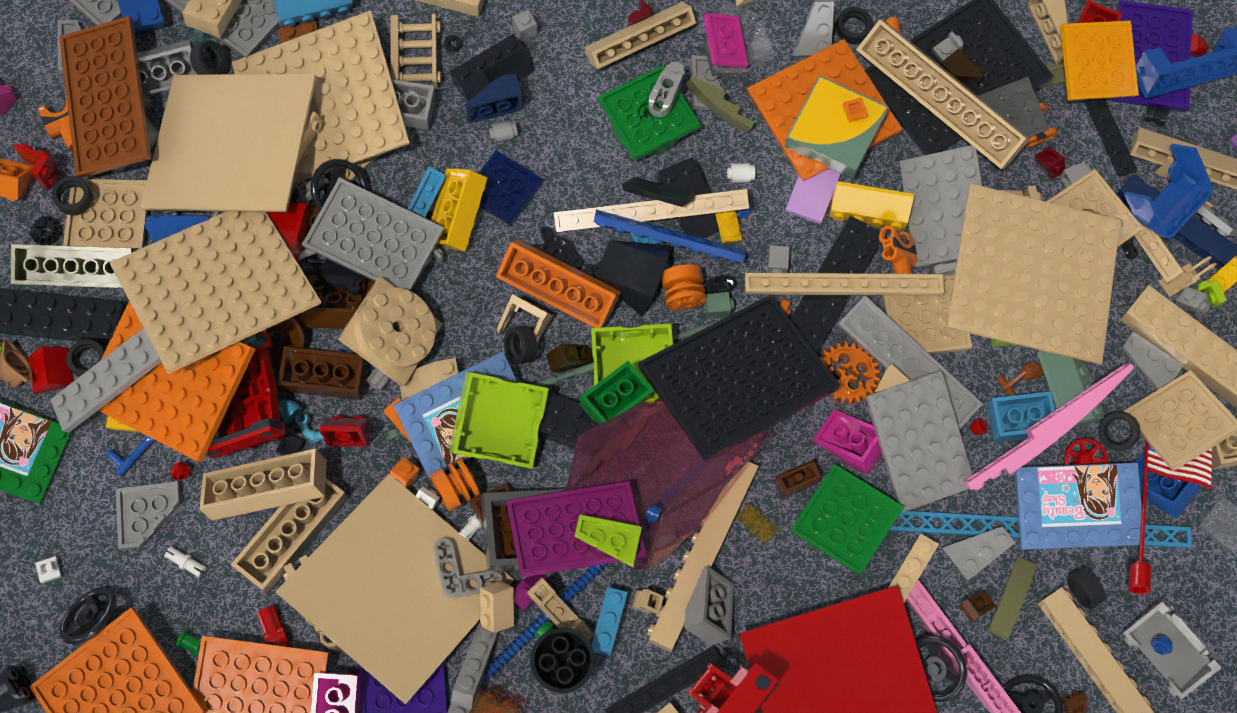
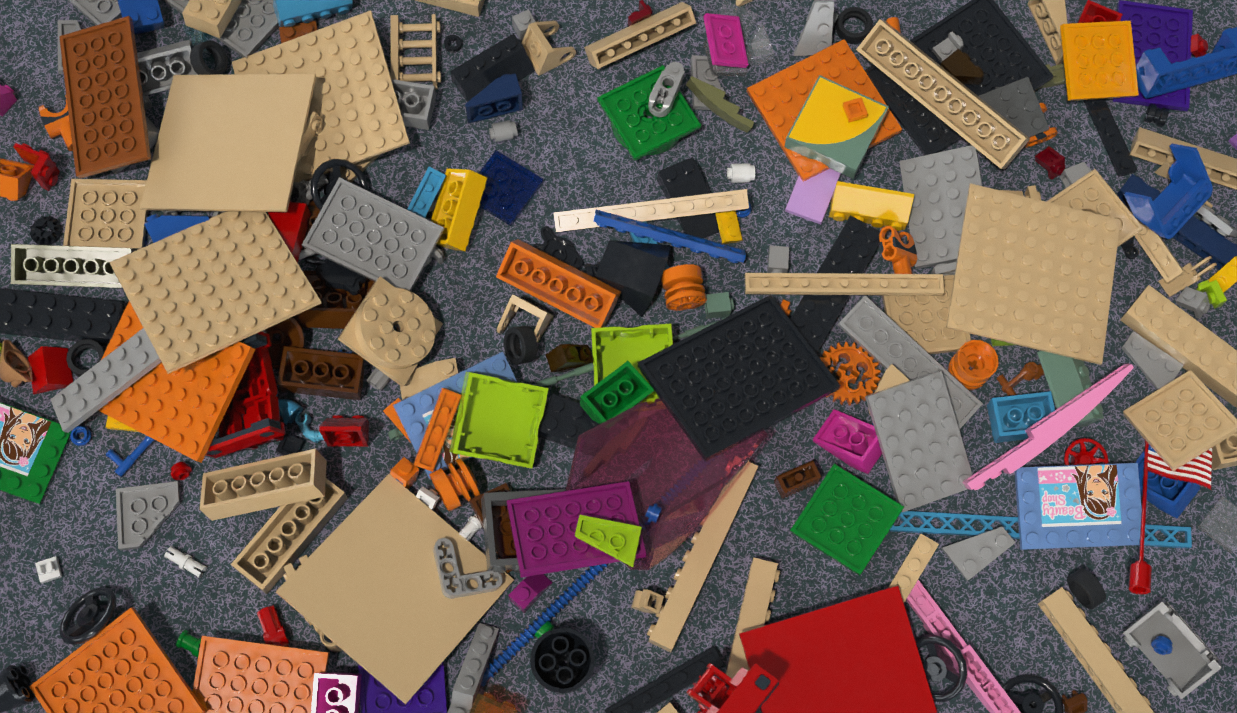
(66, 183): black tyre -> none
(76, 431): none -> blue plate
(437, 429): none -> orange tile
(497, 606): tan brick -> none
(540, 51): none -> tan hose
(556, 609): tan slope -> none
(609, 621): dark azure brick -> none
(658, 191): black tile -> none
(710, 608): light grey slope -> none
(719, 284): black gear -> none
(754, 608): none -> tan brick
(756, 523): clear yellow plate -> none
(977, 605): reddish brown slope -> none
(978, 427): red hinge -> none
(980, 357): none -> orange wheel
(1012, 598): olive slope -> none
(1103, 430): black tyre -> none

